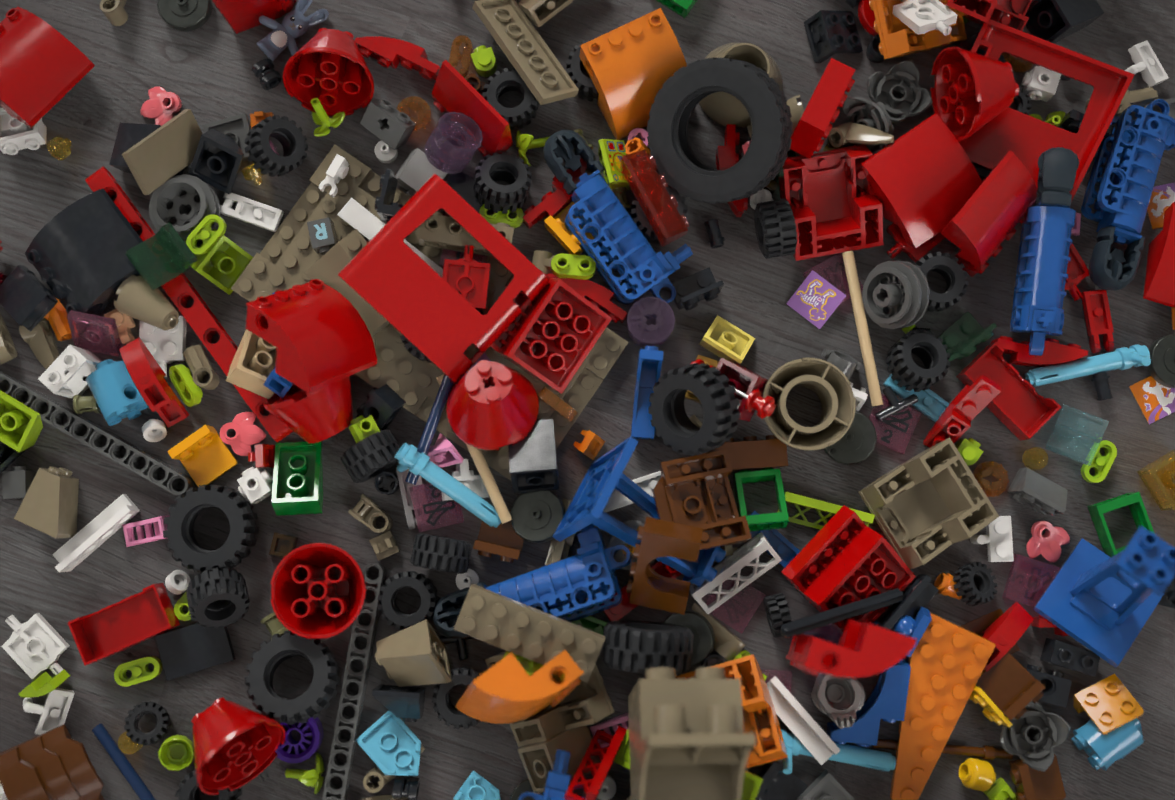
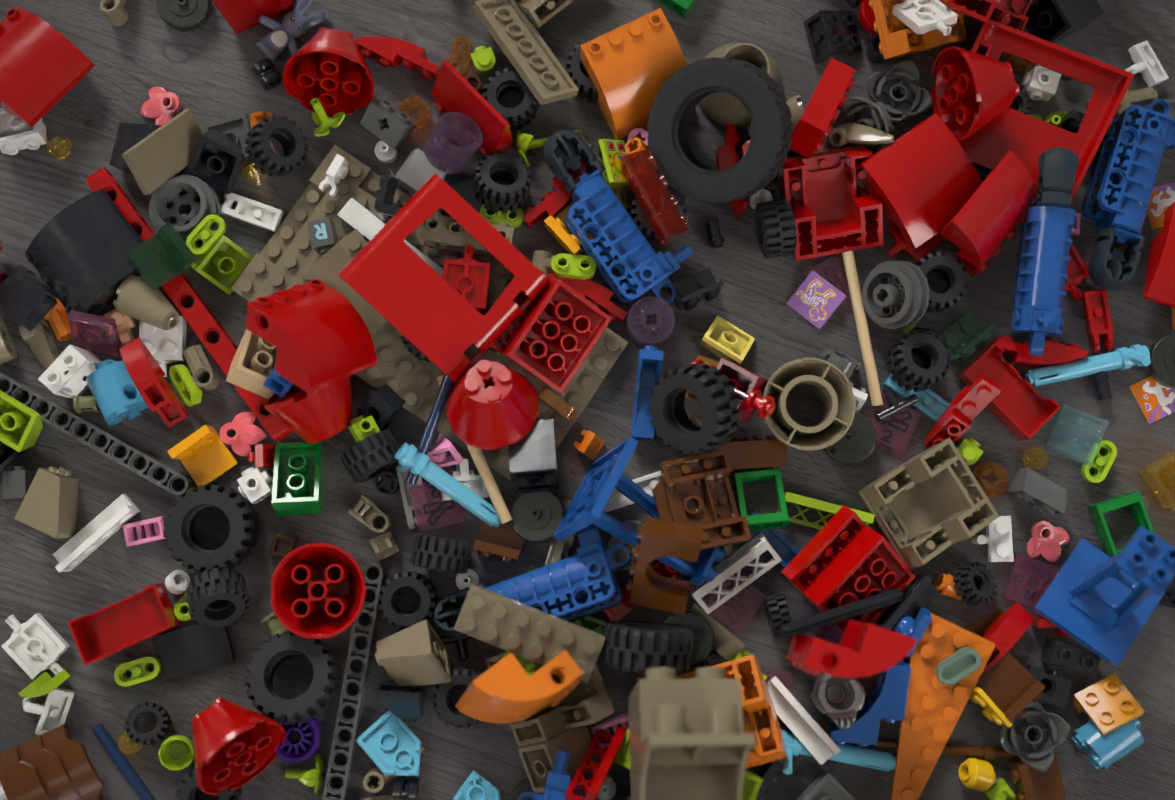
(154, 430): white tile -> none
(958, 665): none -> sand green tile

